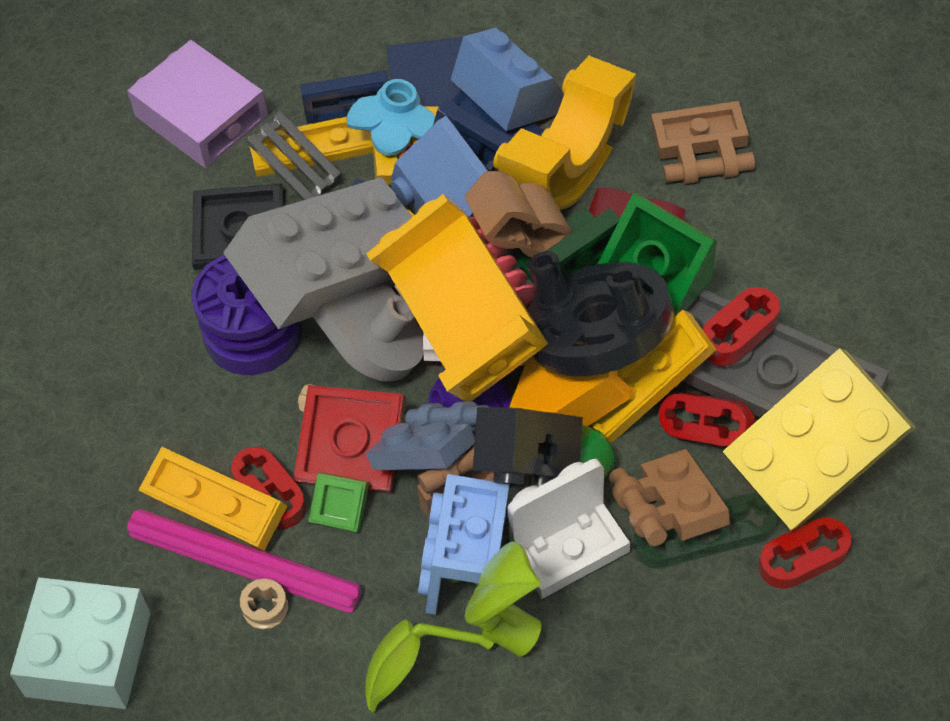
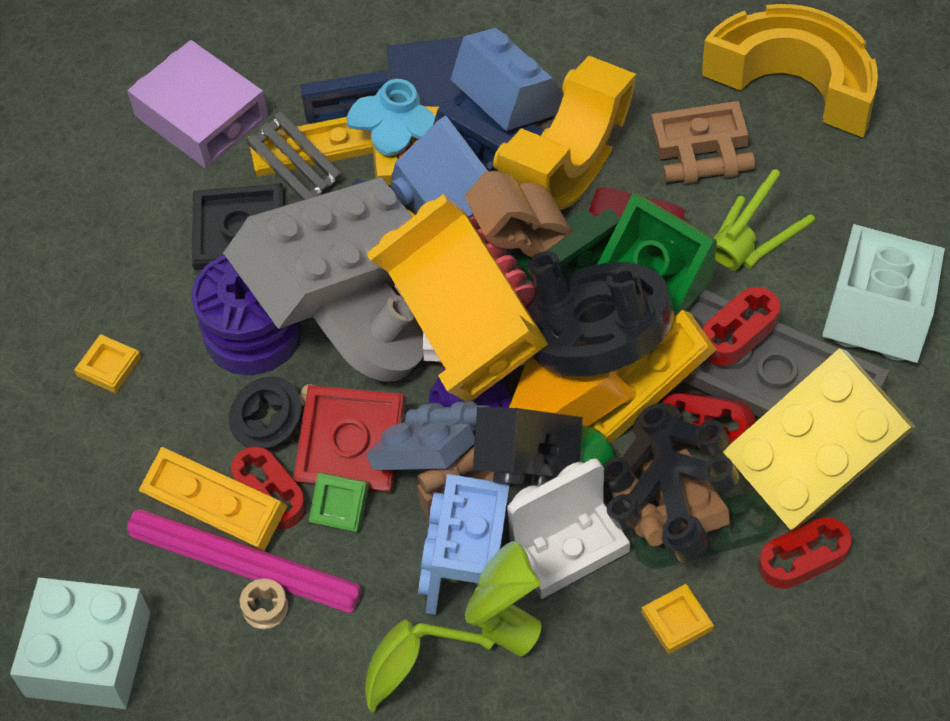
(108, 363): none -> yellow tile
(251, 406): none -> black gear
(659, 429): none -> black plant
(677, 619): none -> yellow tile
(737, 240): none -> lime plant
(801, 44): none -> yellow brick
(885, 294): none -> light aqua slope

